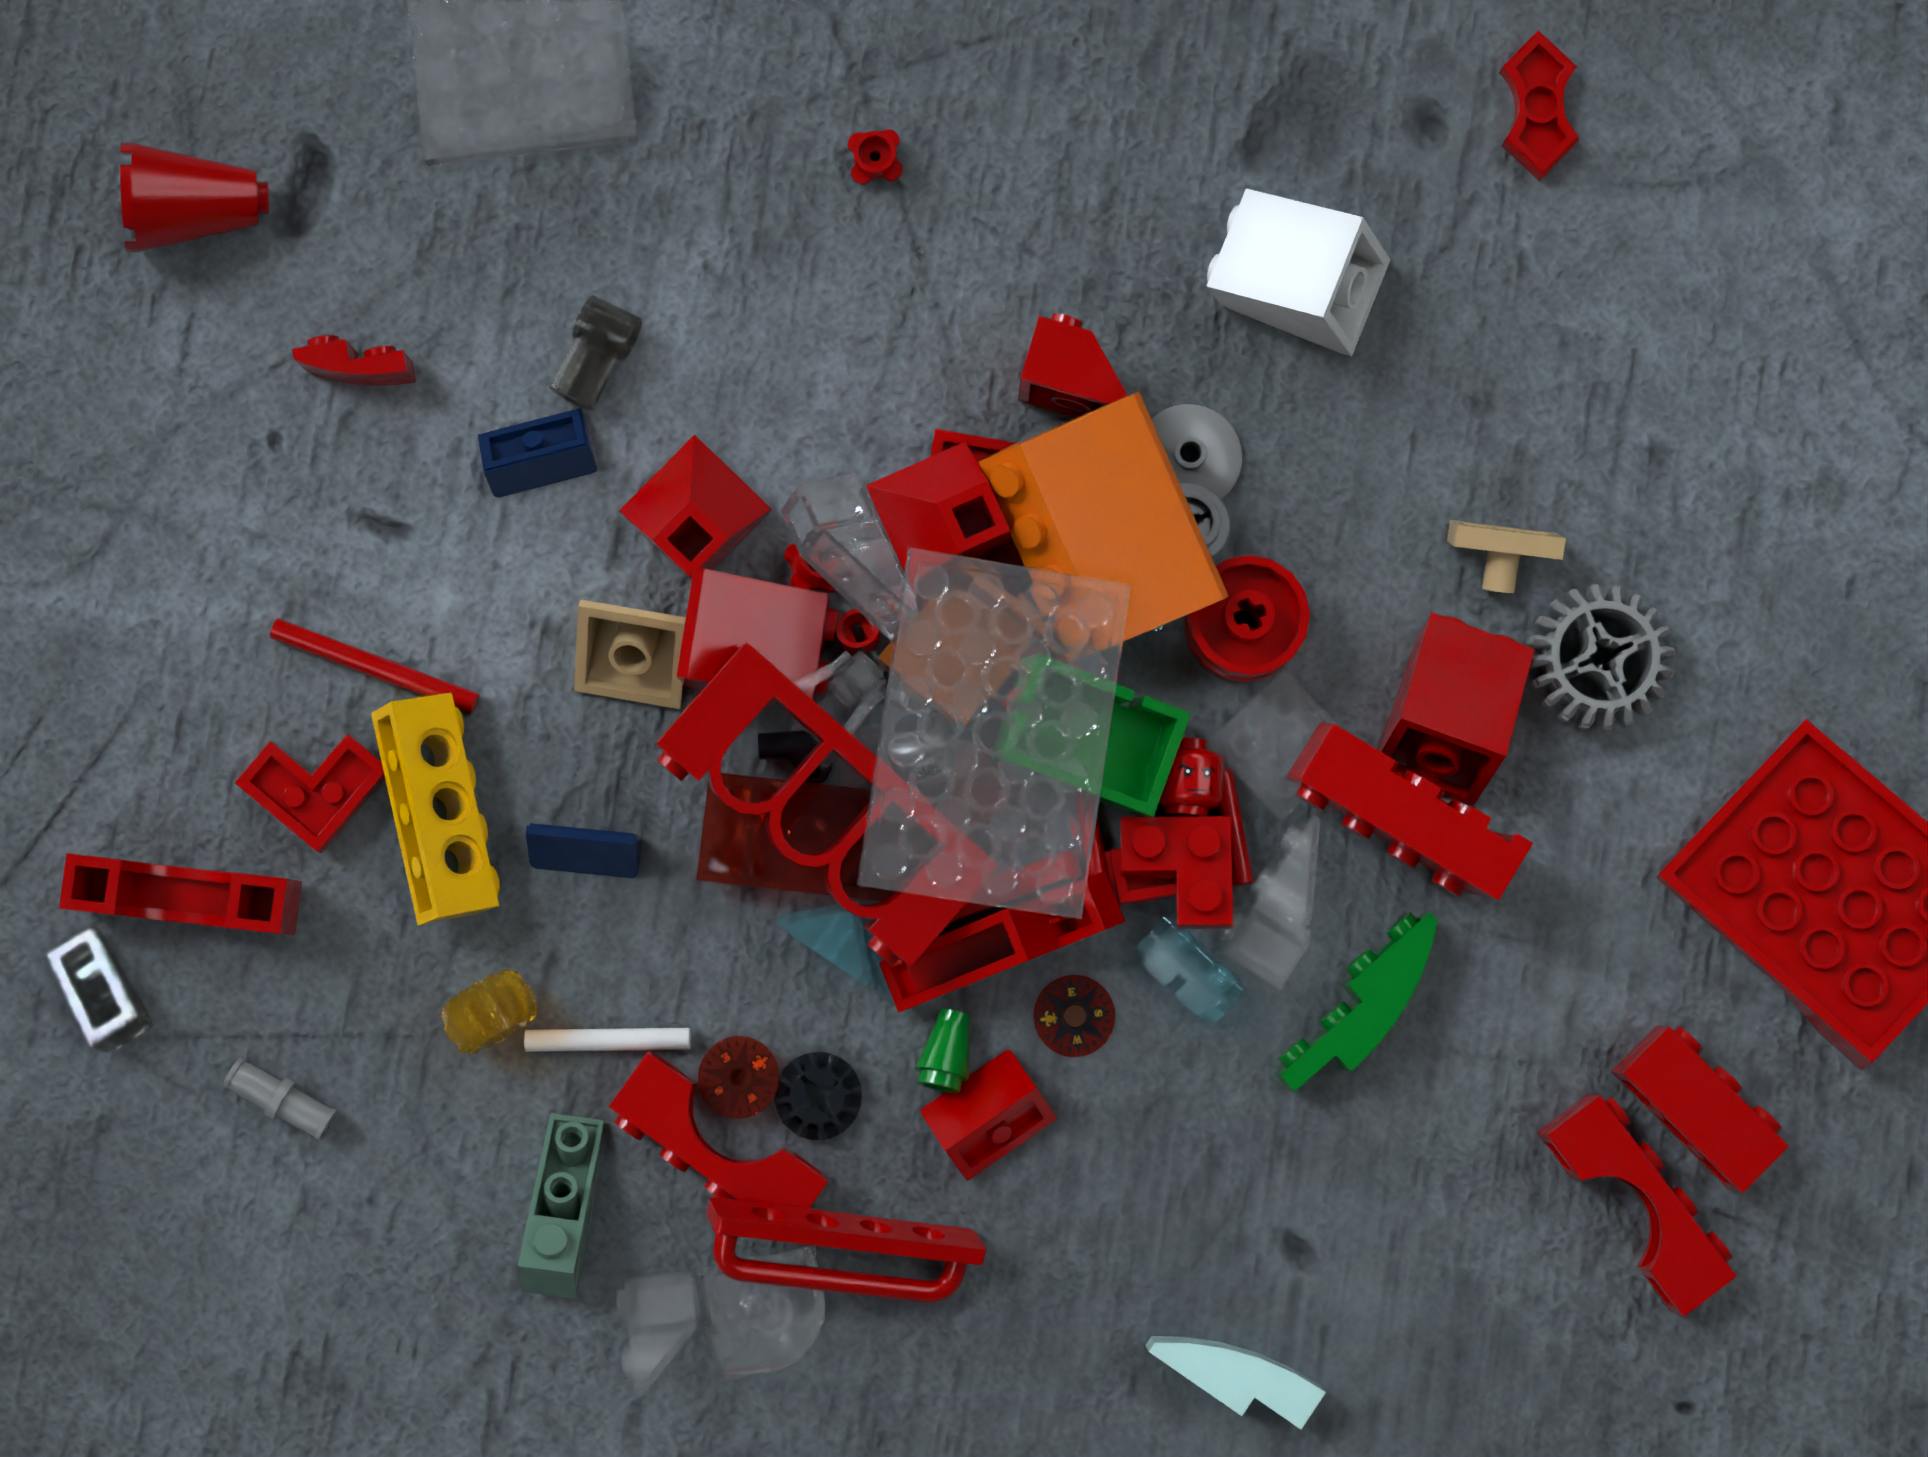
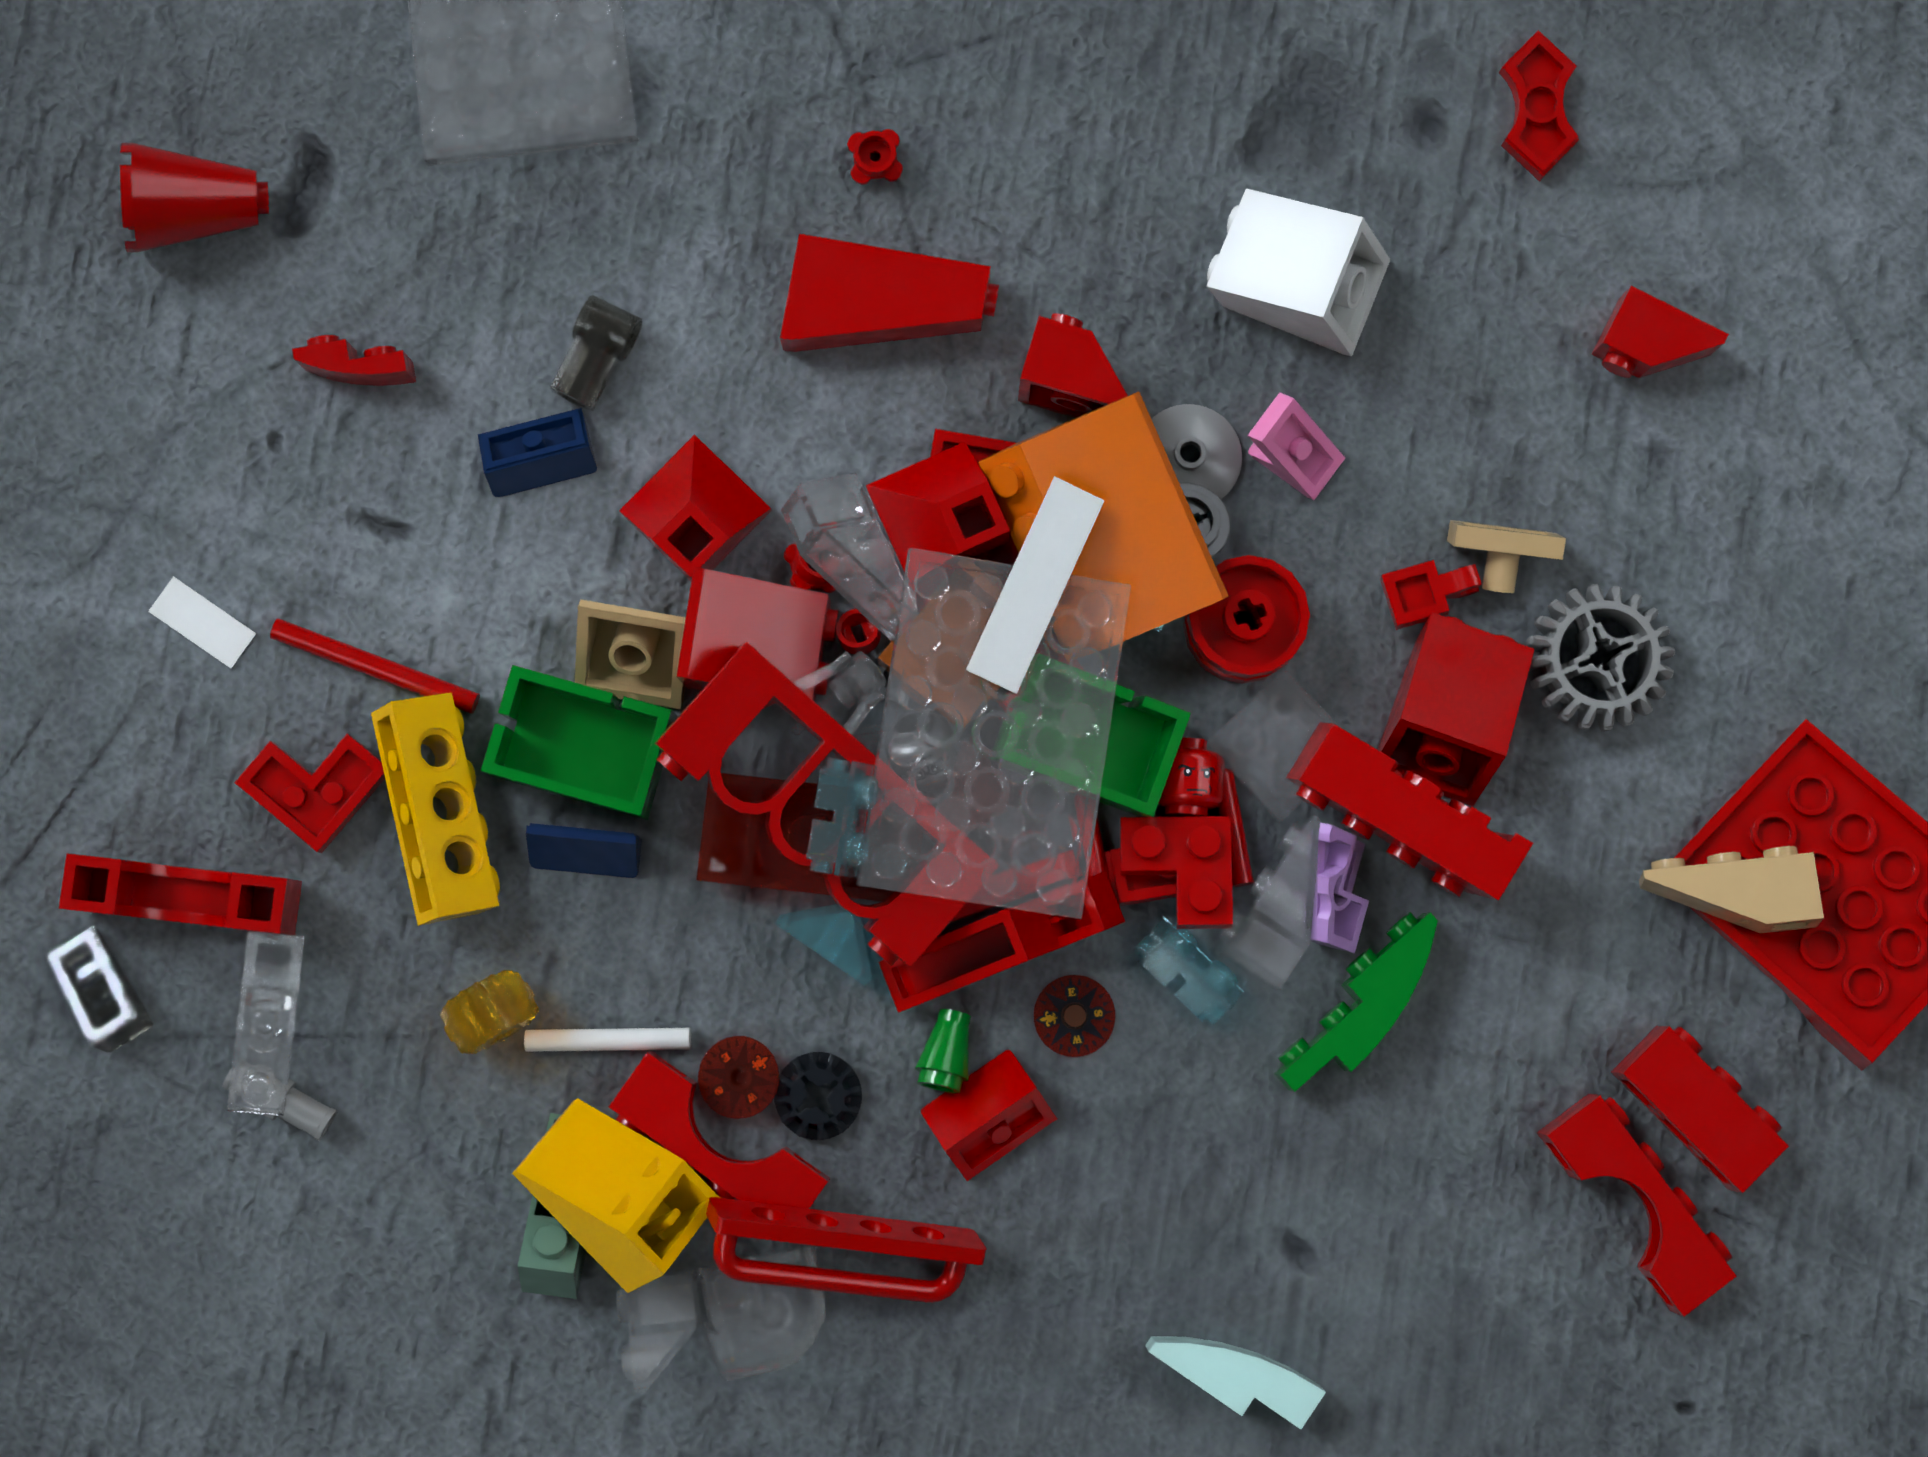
(202, 622): none -> white sticker
(265, 1023): none -> clear slope
(578, 742): none -> green piece
(616, 1193): none -> yellow slope
(795, 747): black arm -> none
(849, 799): none -> clear light blue hinge
(877, 294): none -> red slope
(1035, 585): none -> white sticker
(1294, 447): none -> bright pink slope
(1337, 911): none -> lavender slope
(1420, 590): none -> red plate
(1653, 336): none -> red slope
(1753, 893): none -> tan slope

